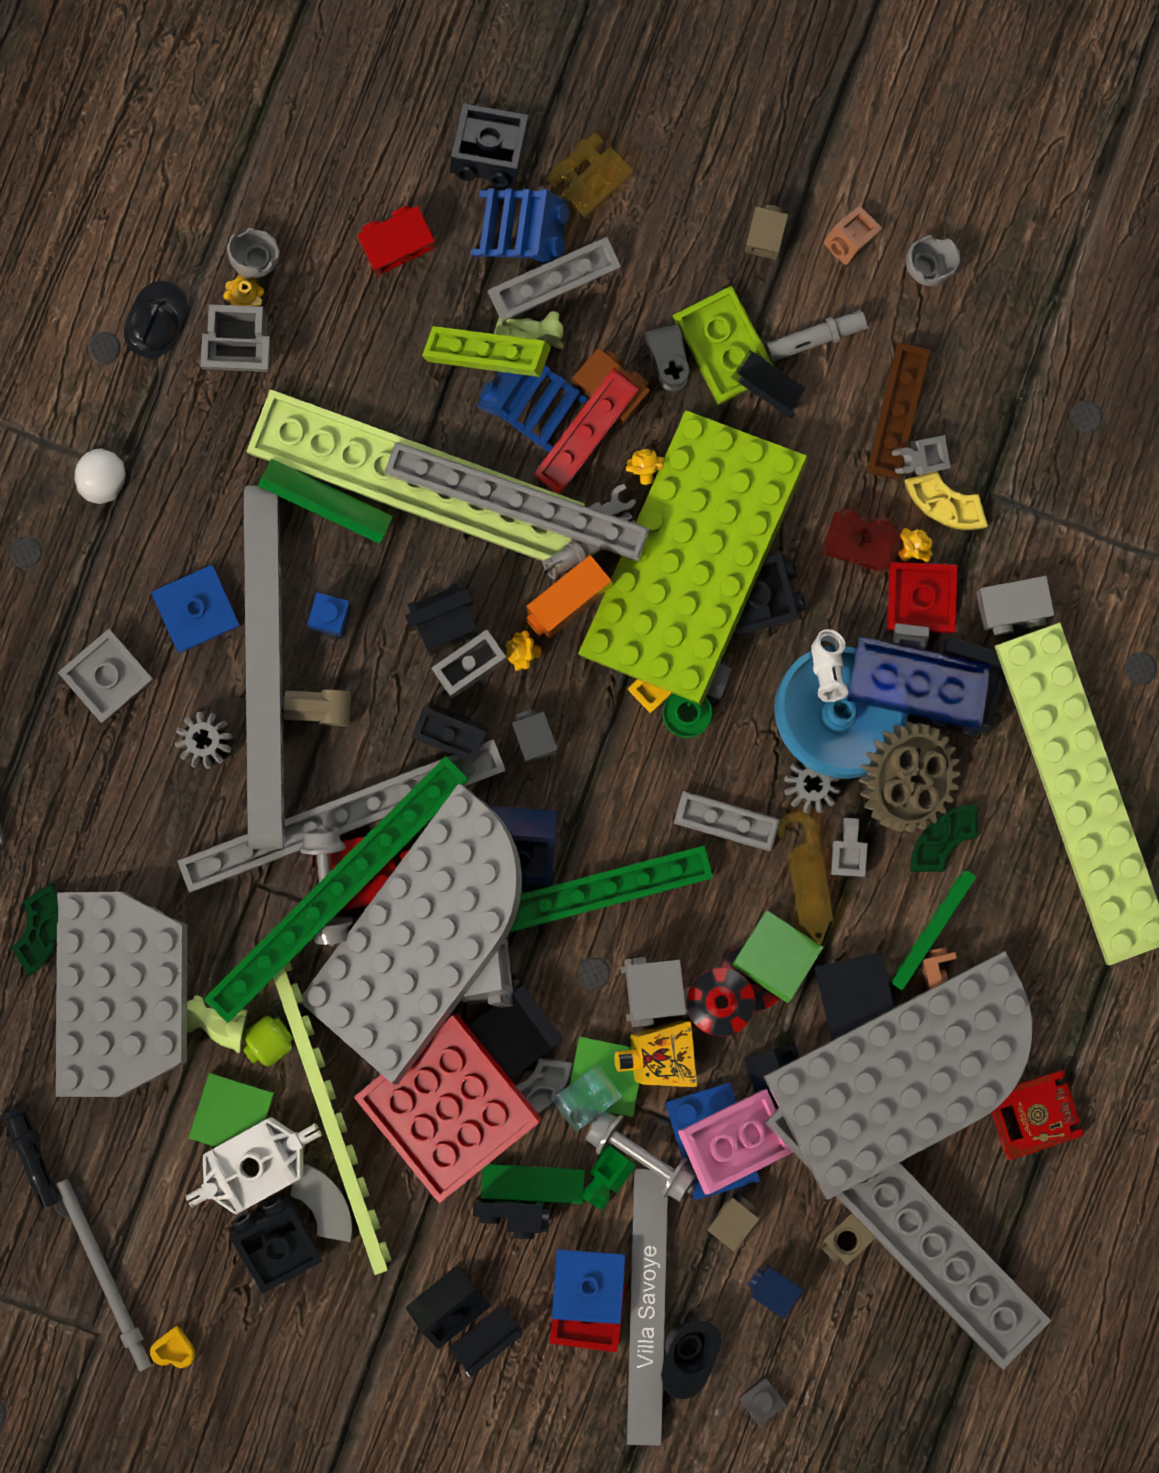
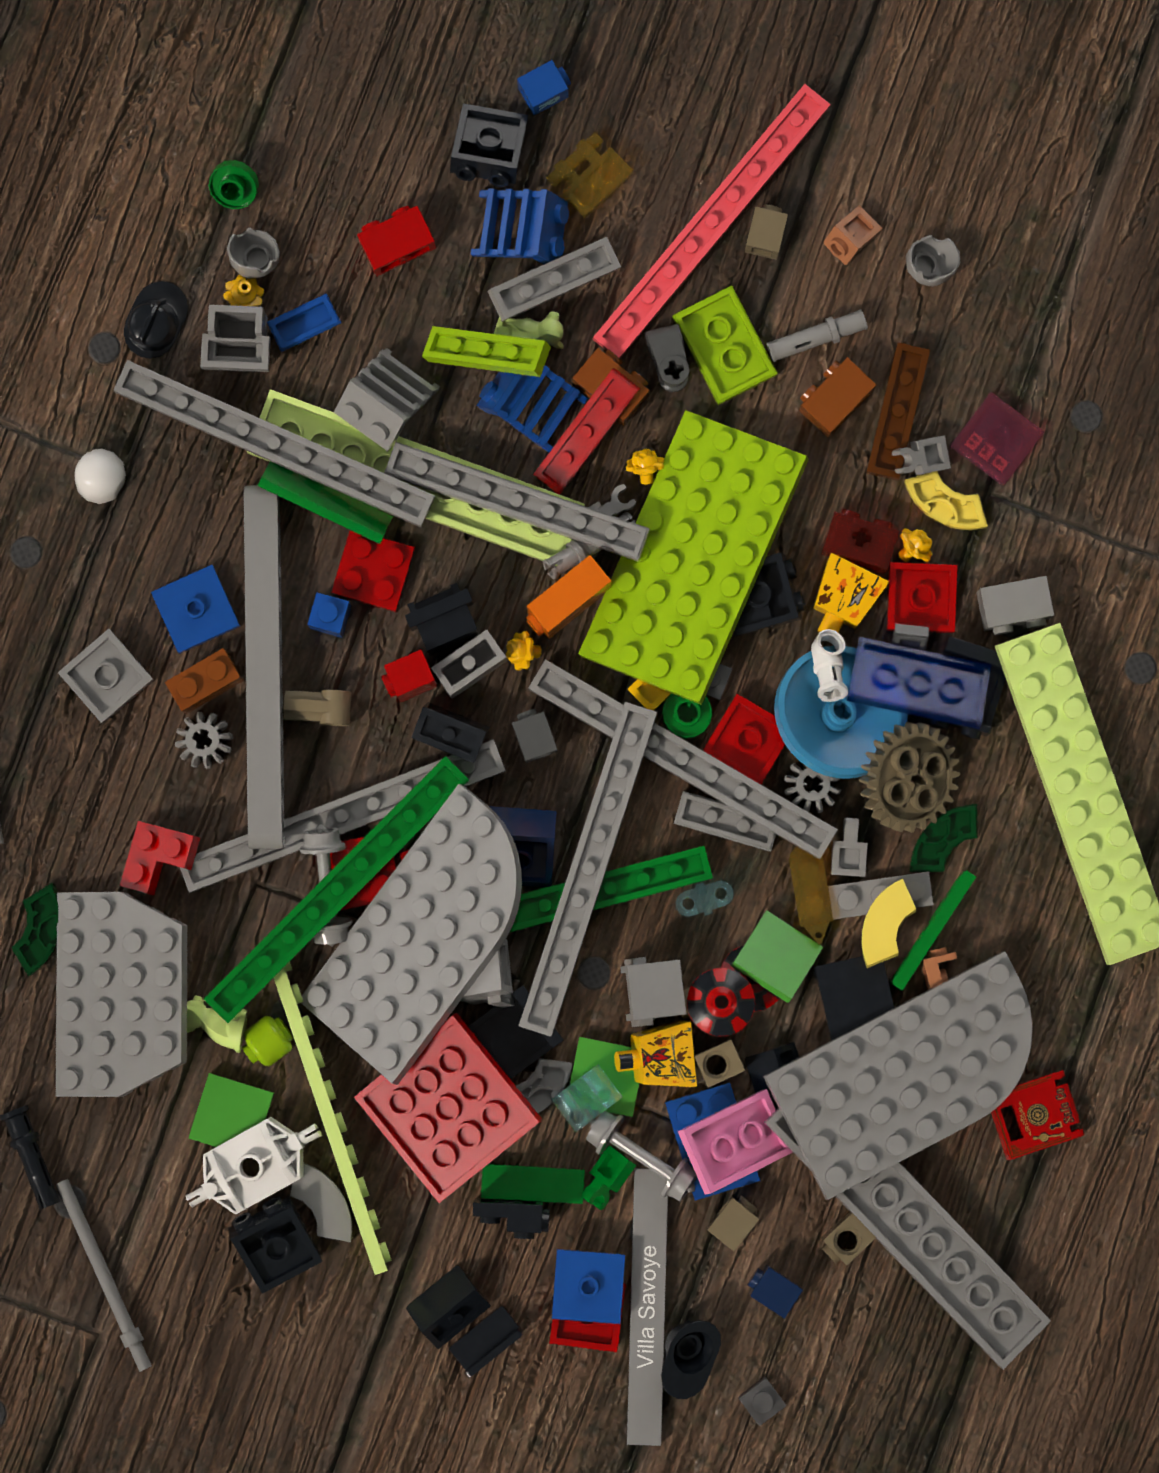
(152, 848): none -> red plate
(174, 1349): yellow tile -> none
(204, 681): none -> dark orange brick
(233, 184): none -> green plate
(274, 443): none -> light grey plate
(304, 322): none -> blue tile
(373, 571): none -> red plate
(383, 399): none -> light grey plate
(408, 676): none -> red brick
(544, 87): none -> blue brick
(588, 869): none -> light grey plate
(688, 762): none -> light grey plate
(704, 899): none -> clear light blue piece
(711, 221): none -> coral plate
(732, 1063): none -> dark tan brick
(746, 739): none -> red plate
(768, 383): black panel -> none
(836, 397): none -> dark orange brick
(846, 593): none -> yellow torso
(857, 897): none -> light grey plate
(883, 922): none -> light yellow tile
(997, 439): none -> clear pink tile

